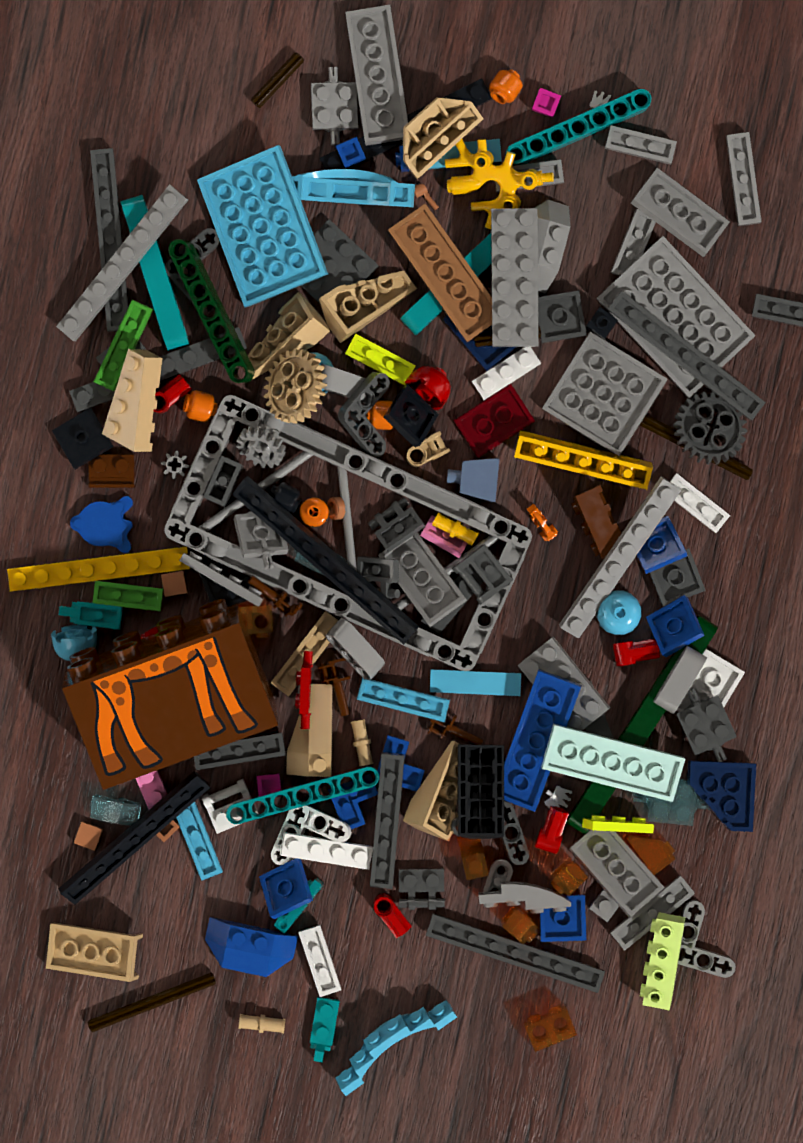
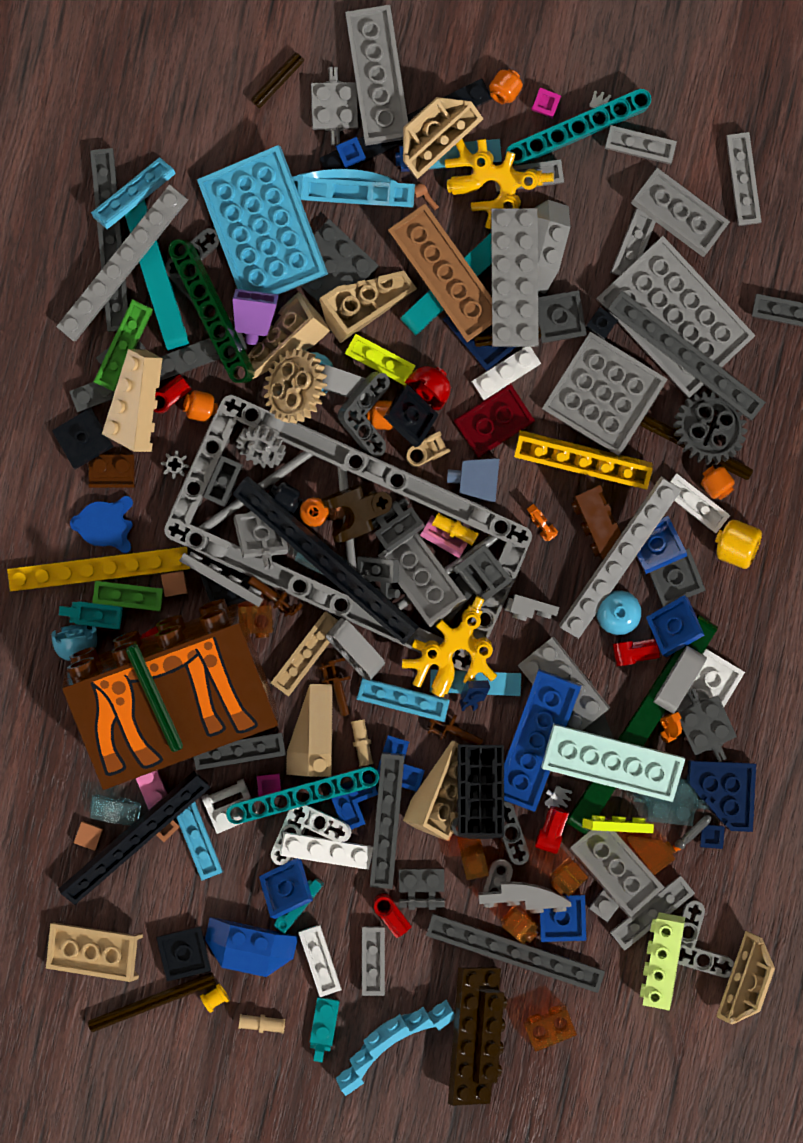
(133, 193): none -> medium azure tile
(154, 698): none -> dark green axle
(184, 953): none -> black plate
(214, 998): none -> yellow bush
(253, 313): none -> medium lavender torso
(303, 679): red plate -> none
(358, 509): none -> dark brown piece
(373, 960): none -> light grey plate
(454, 639): none -> yellow plant
(474, 692): none -> dark blue plate
(476, 1036): none -> dark brown plate
(525, 607): none -> light grey plate
(672, 727): none -> orange piece
(692, 833): none -> dark grey piece
(712, 836): none -> dark blue plate
(717, 482): none -> orange head
(738, 543): none -> yellow head
(747, 981): none -> tan wedge

